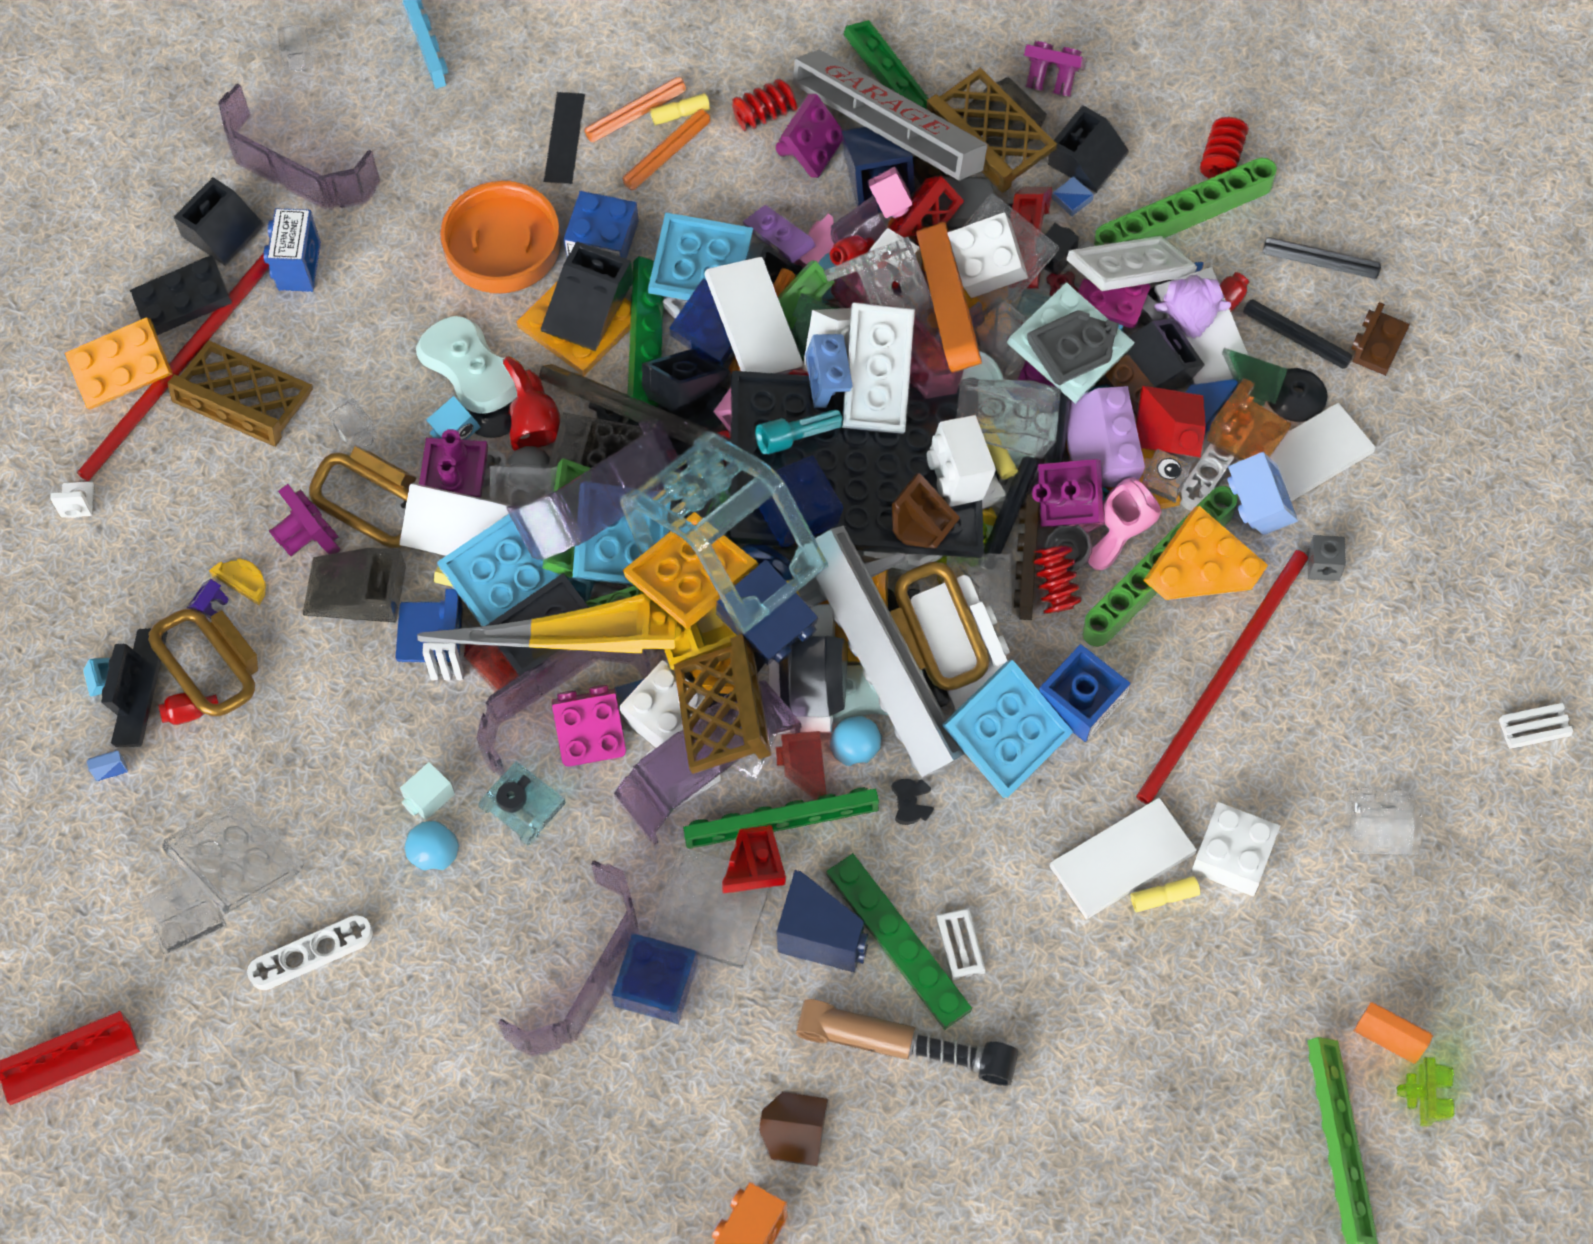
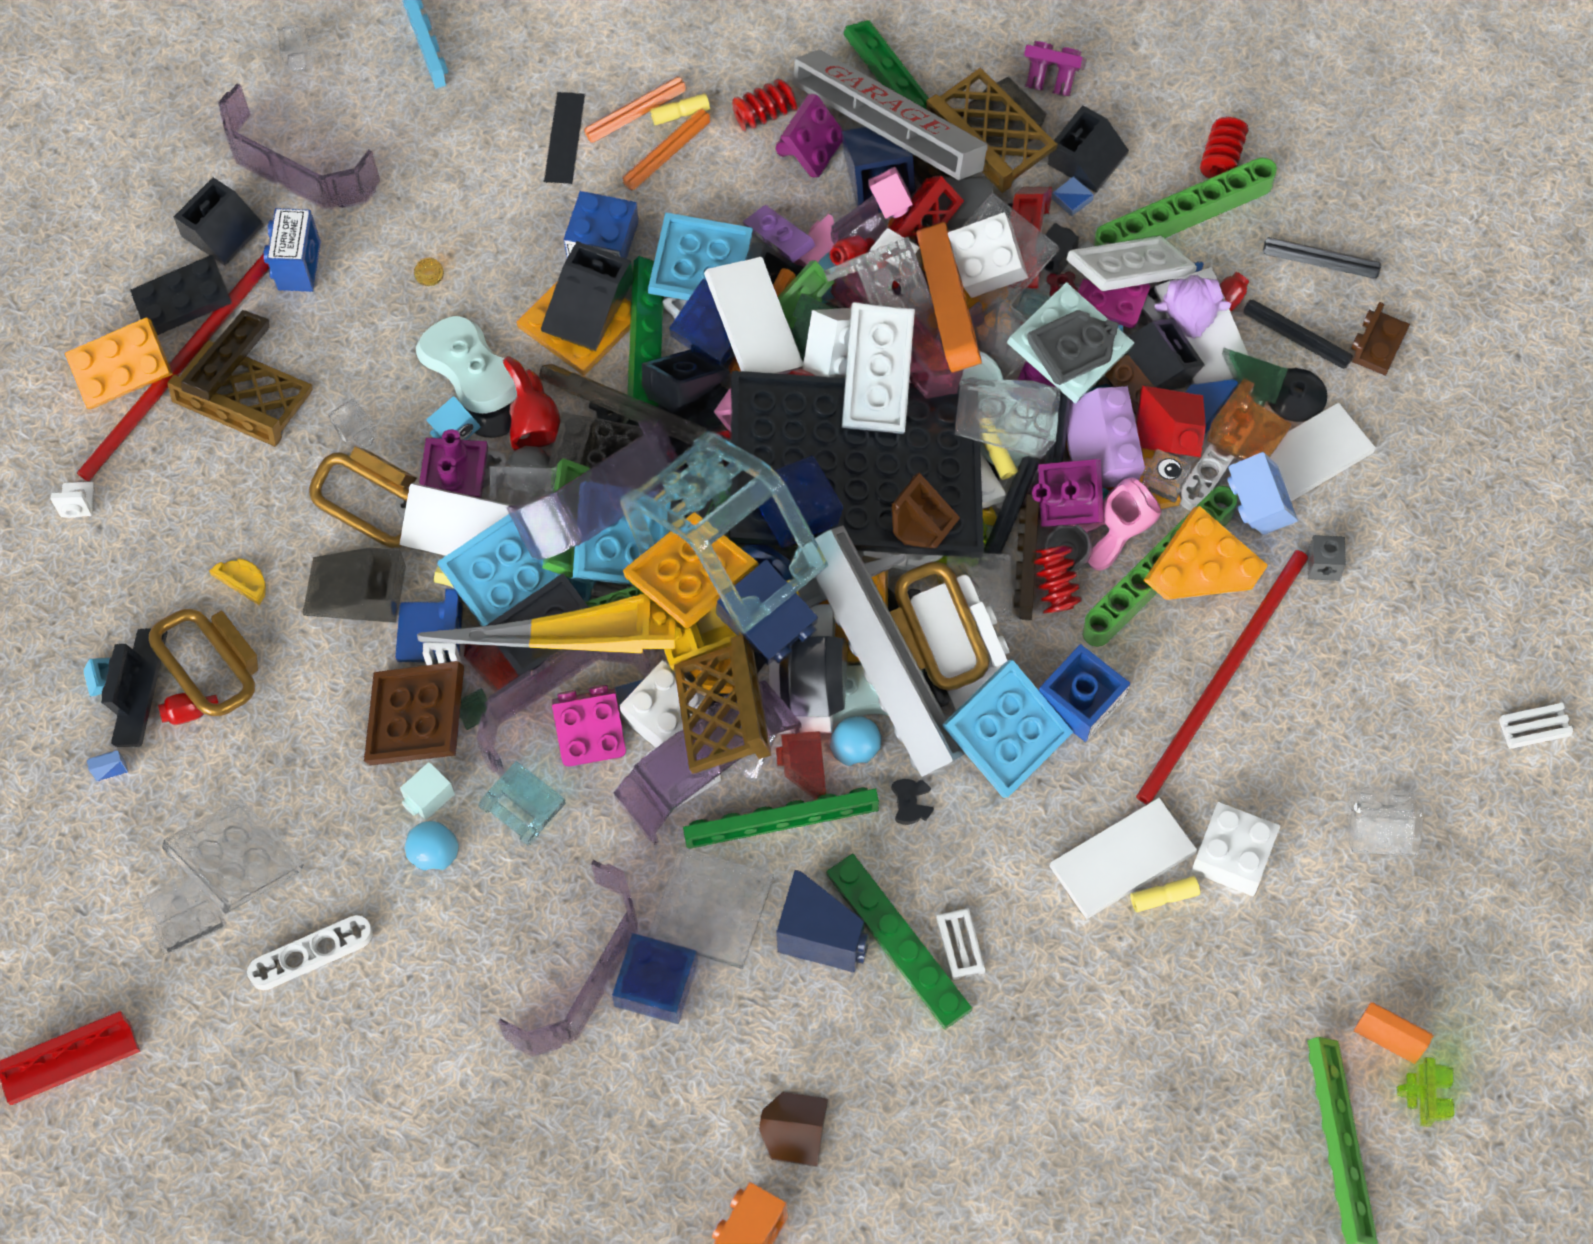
(208, 592): dark purple tile -> none
(225, 355): none -> dark brown plate
(303, 525): magenta plate -> none
(414, 713): none -> reddish brown plate
(426, 265): none -> clear yellow plate
(472, 708): none -> clear green slope
(500, 237): orange brick -> none
(513, 789): black piece -> none
(754, 861): red wing -> none
(780, 434): teal piece -> none
(824, 1023): piece -> none
(827, 367): medium blue bracket -> none
(961, 461): white brick -> none

